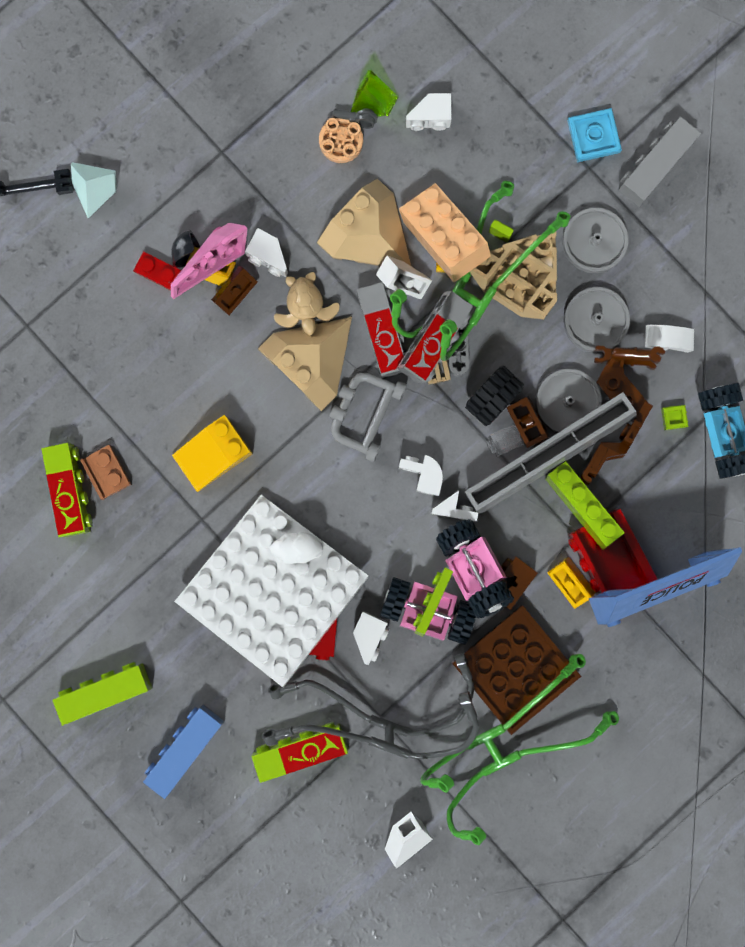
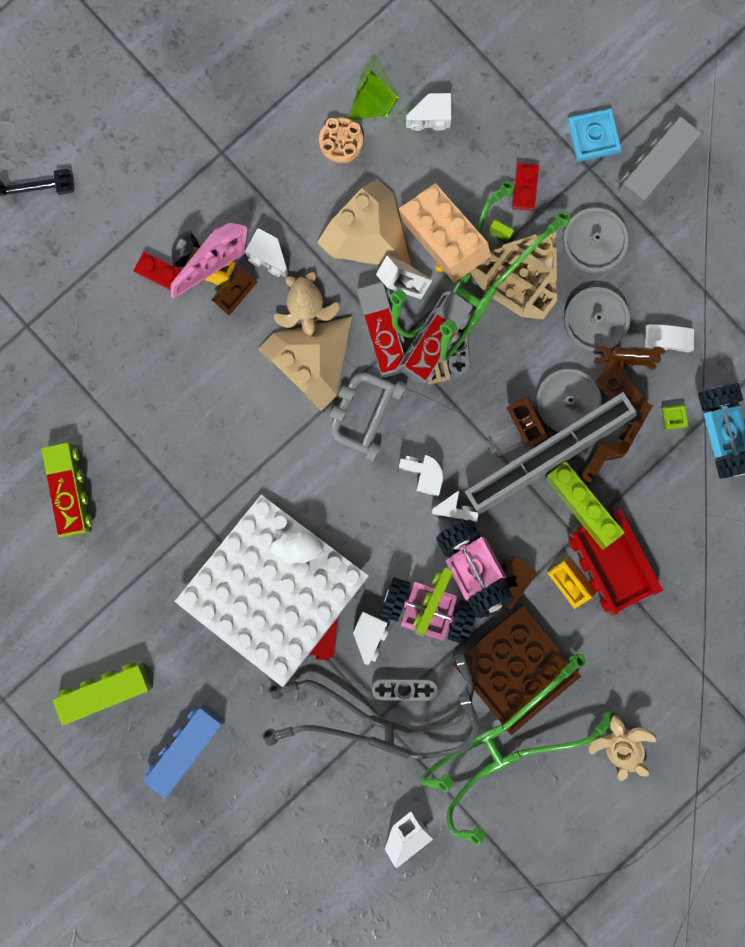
(93, 185): light aqua slope -> none
(105, 472): nougat plate -> none
(212, 453): yellow slope -> none
(298, 753): brick -> none
(365, 118): dark grey plate -> none
(410, 697): none -> light grey beam
(494, 395): black tyre -> none
(525, 186): none -> red plate
(624, 747): none -> tan animal
(703, 570): medium blue slope -> none

